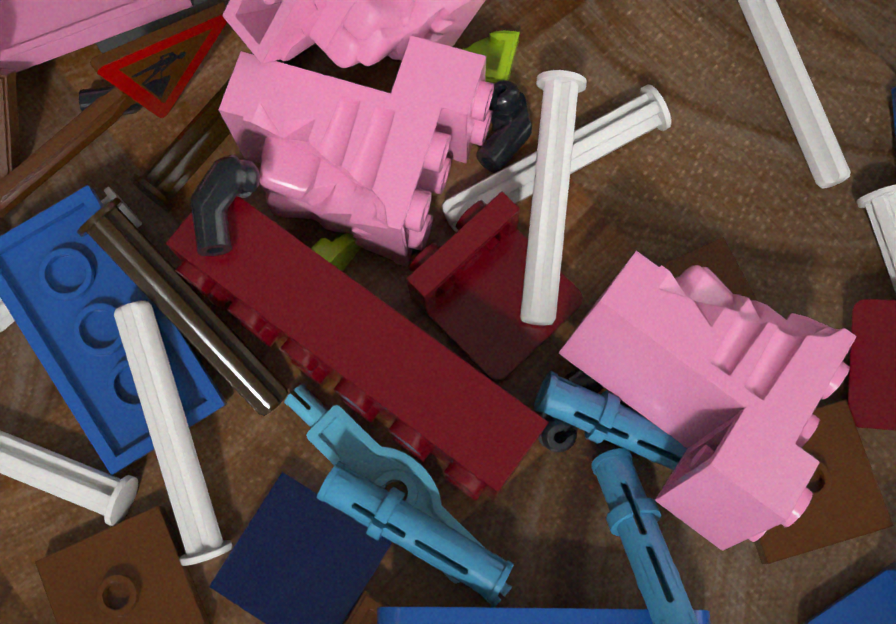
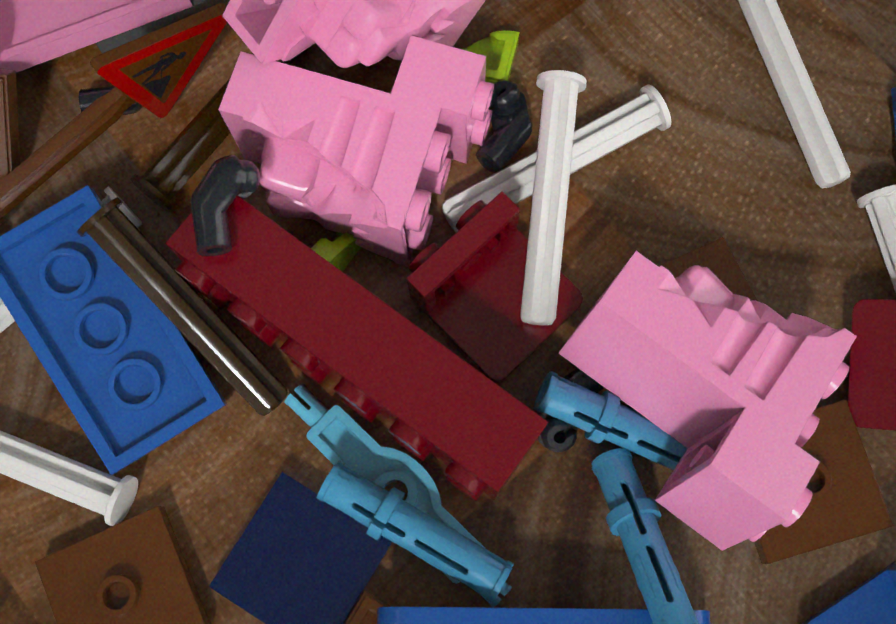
(170, 433): white axle -> none

